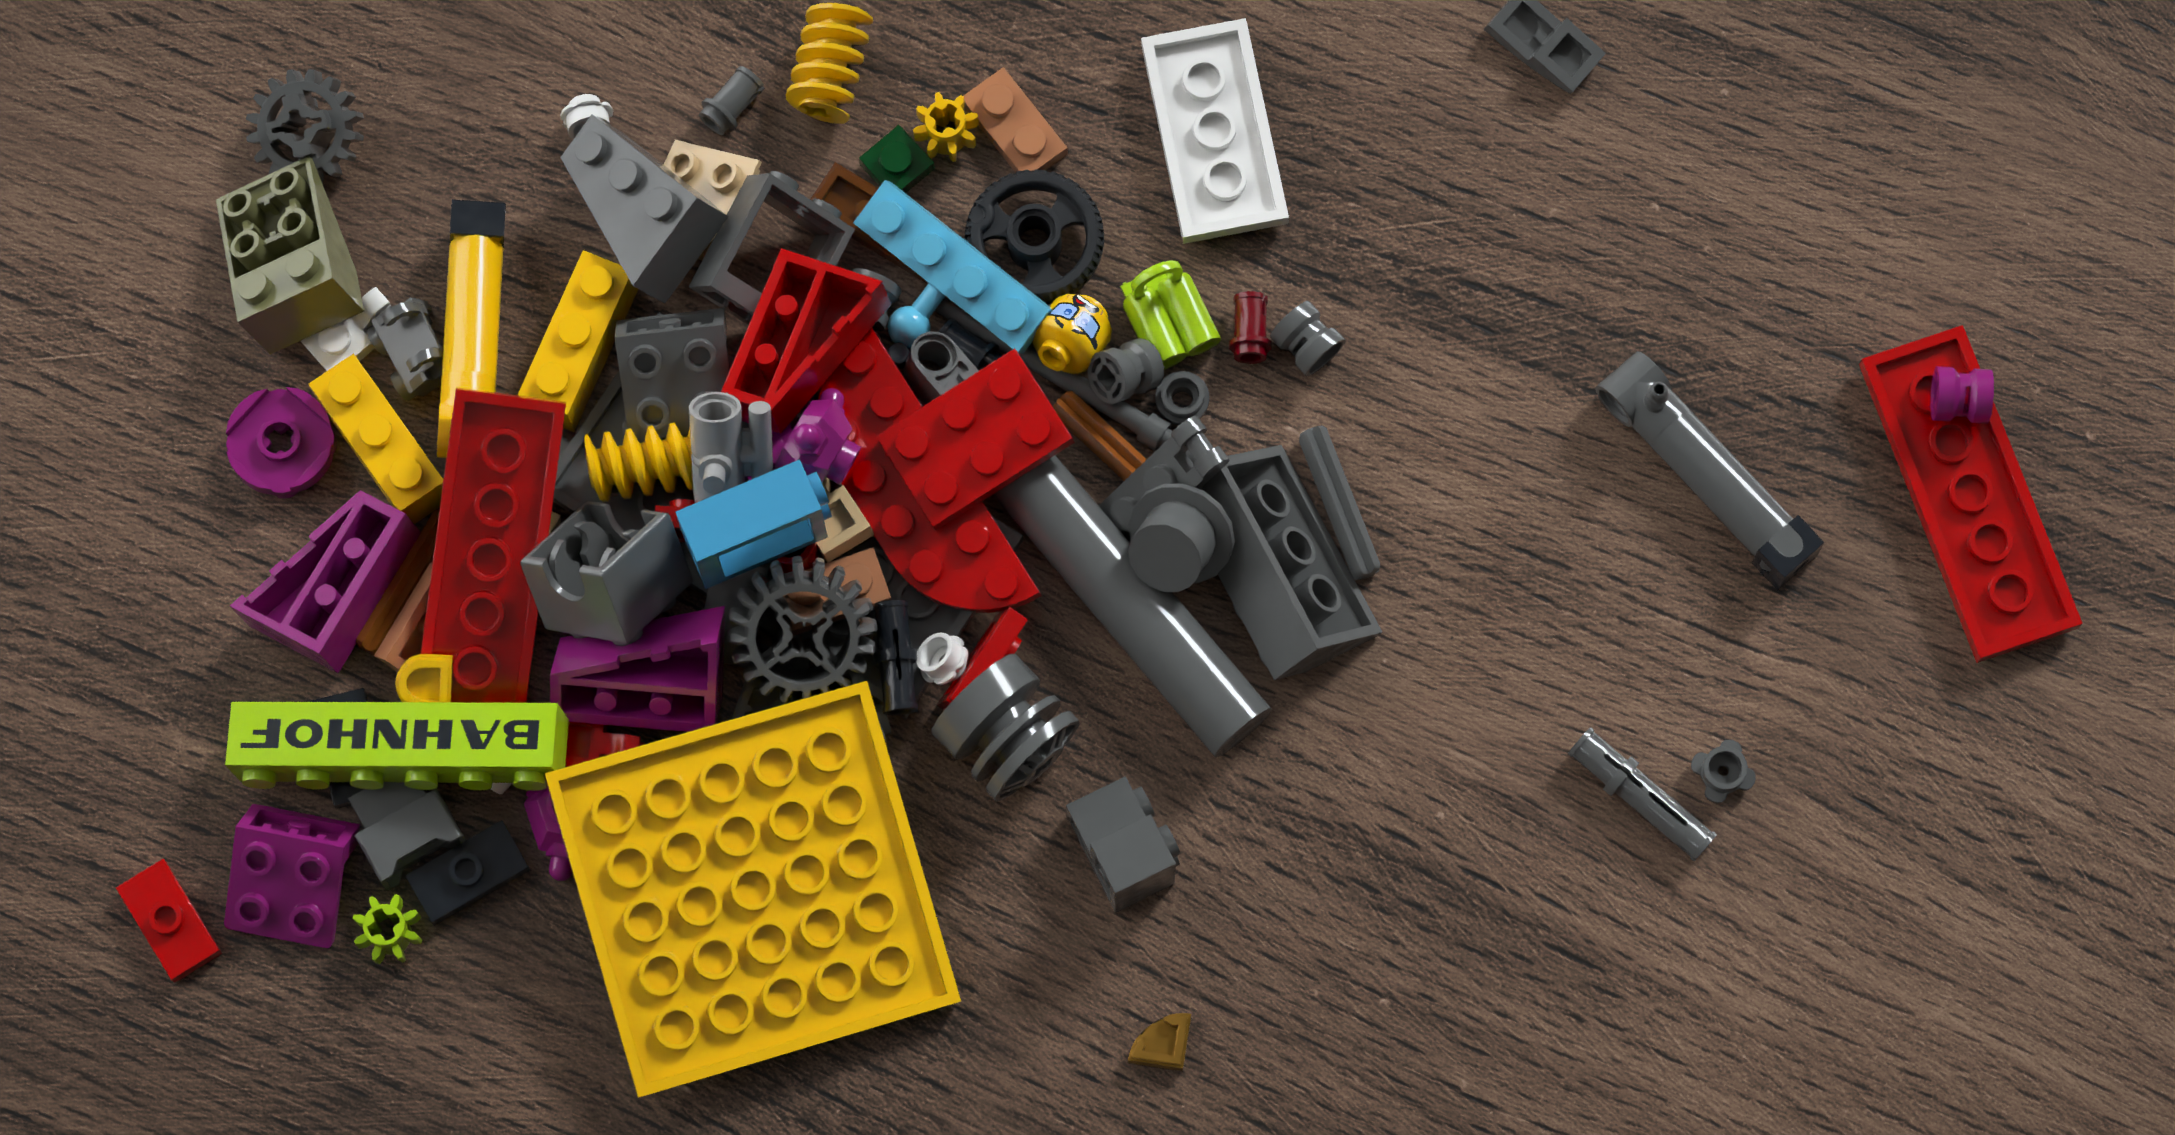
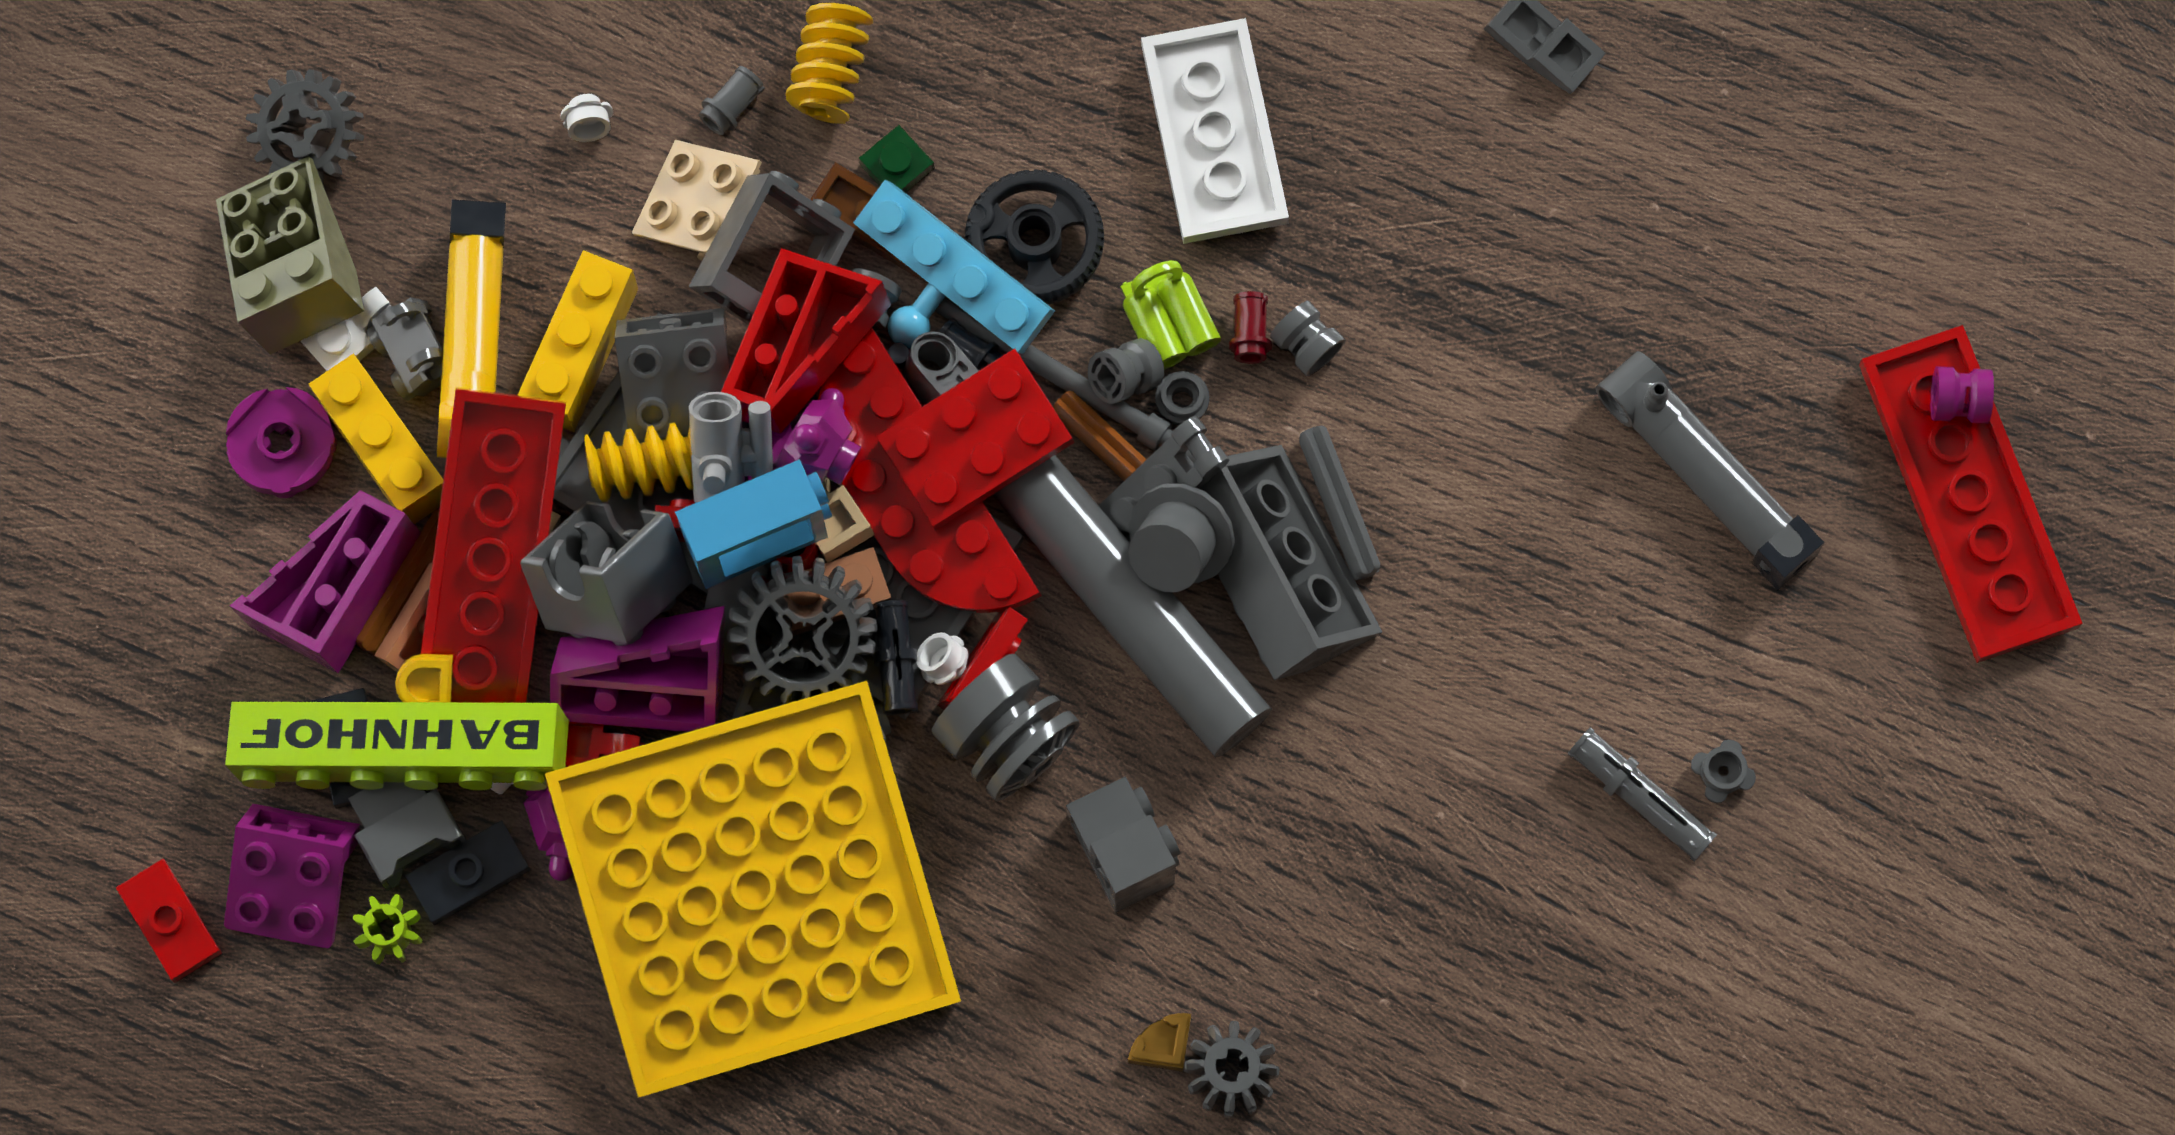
(642, 207): wedge -> none
(940, 114): yellow gear -> none
(1014, 124): nougat plate -> none
(1072, 333): yellow head -> none
(1246, 1082): none -> dark grey gear

